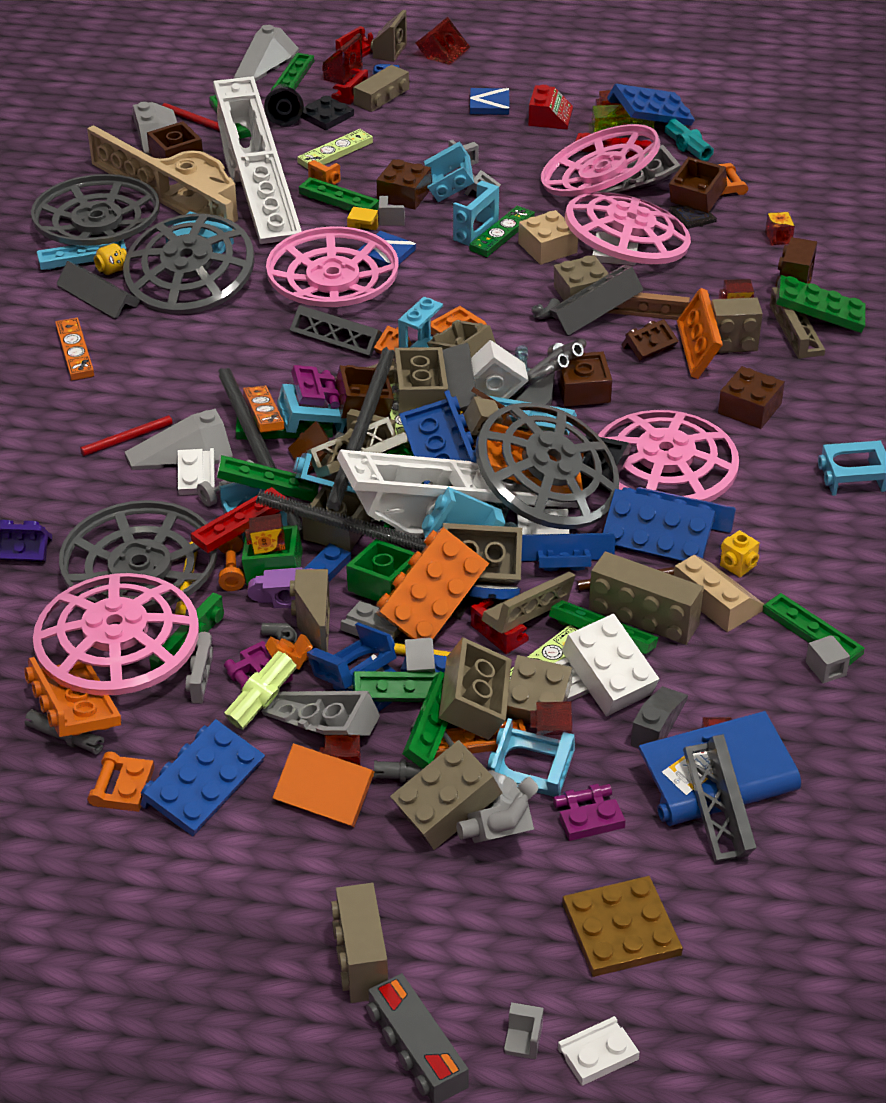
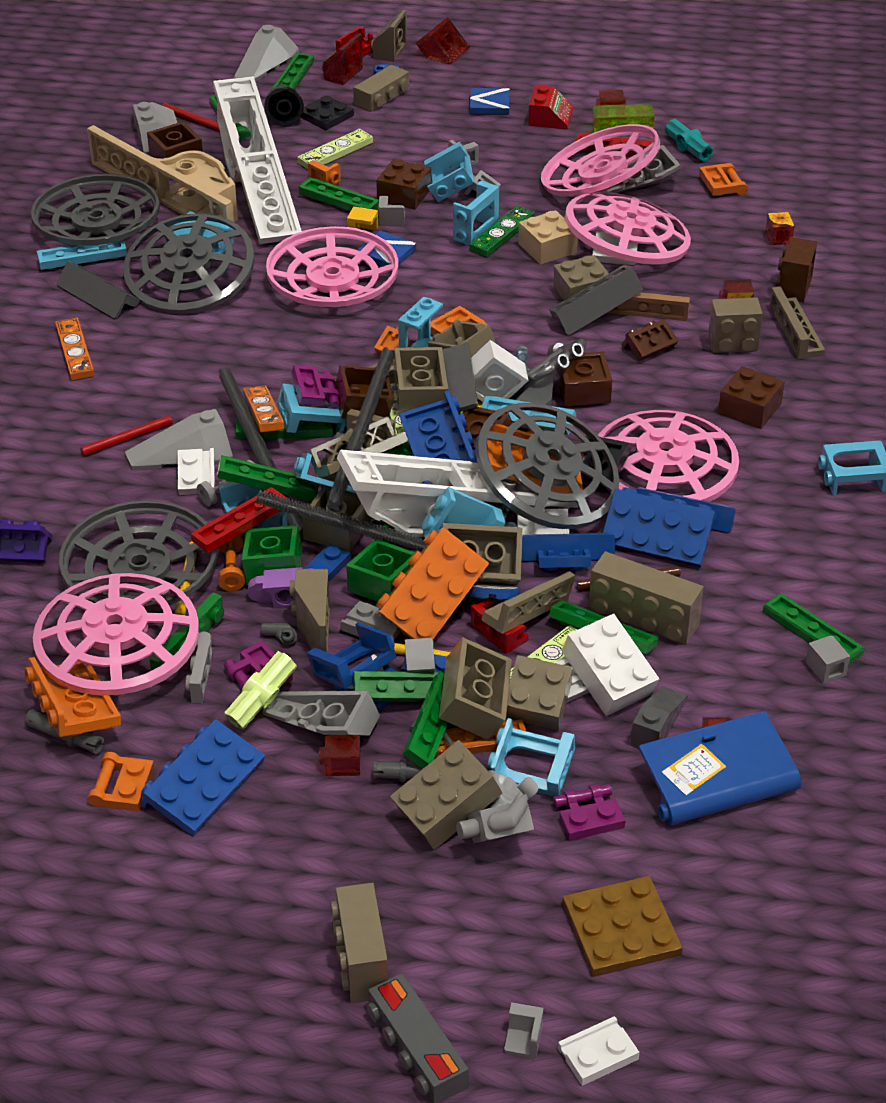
(110, 259): yellow head -> none
(266, 534): brick -> none
(296, 651): orange bracket -> none
(309, 439): reddish brown piece -> none
(323, 785): orange tile -> none
(336, 326): dark grey fence -> none
(345, 91): red hinge -> none
(478, 412): dark tan brick -> none
(483, 395): reddish brown piece -> none
(543, 313): dark grey arm -> none
(551, 718): clear red brick -> none
(651, 104): blue bracket -> none
(692, 217): clear smoke piece -> none
(698, 184): reddish brown container -> none
(699, 333): orange tile -> none
(722, 598): tan slope -> none
(730, 797): dark grey fence -> none
(739, 553): yellow brick -> none
(821, 303): green plate -> none

